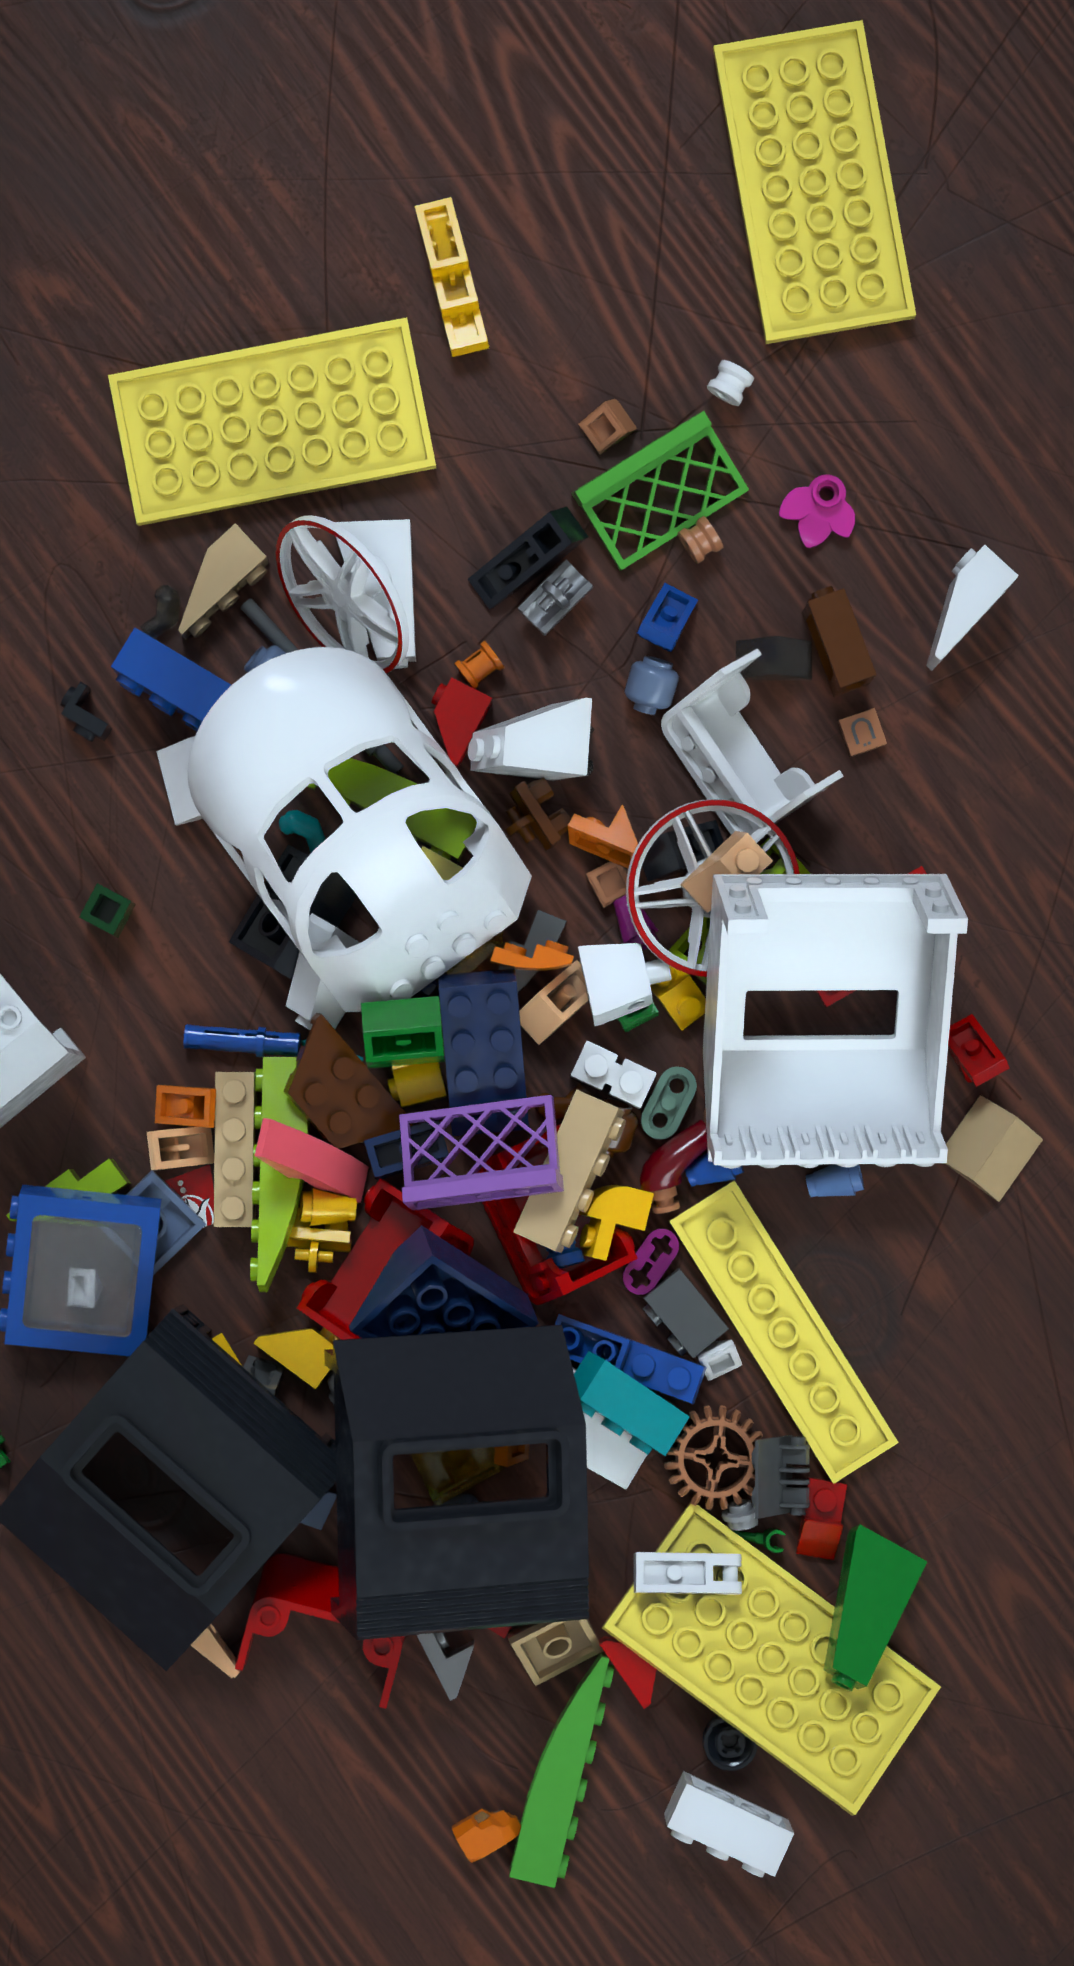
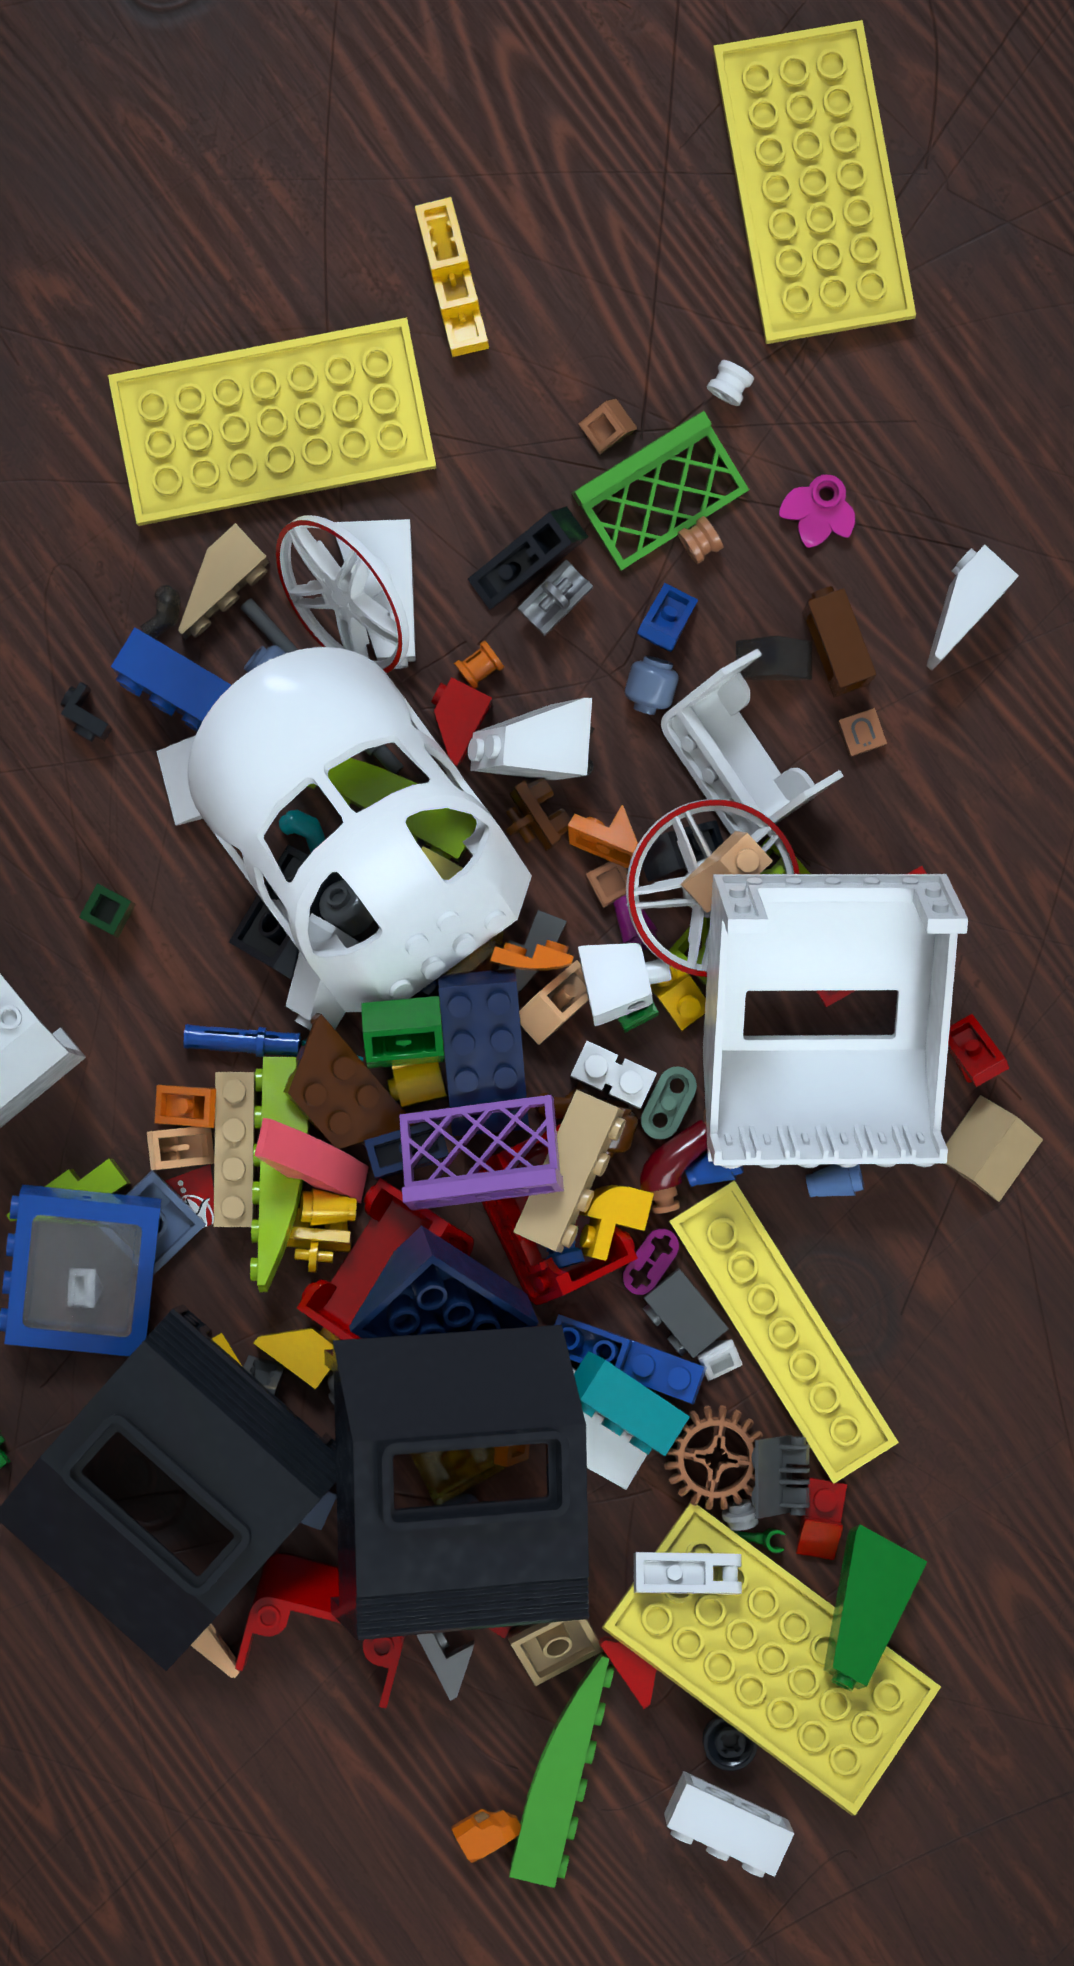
(344, 909): none -> dark grey head

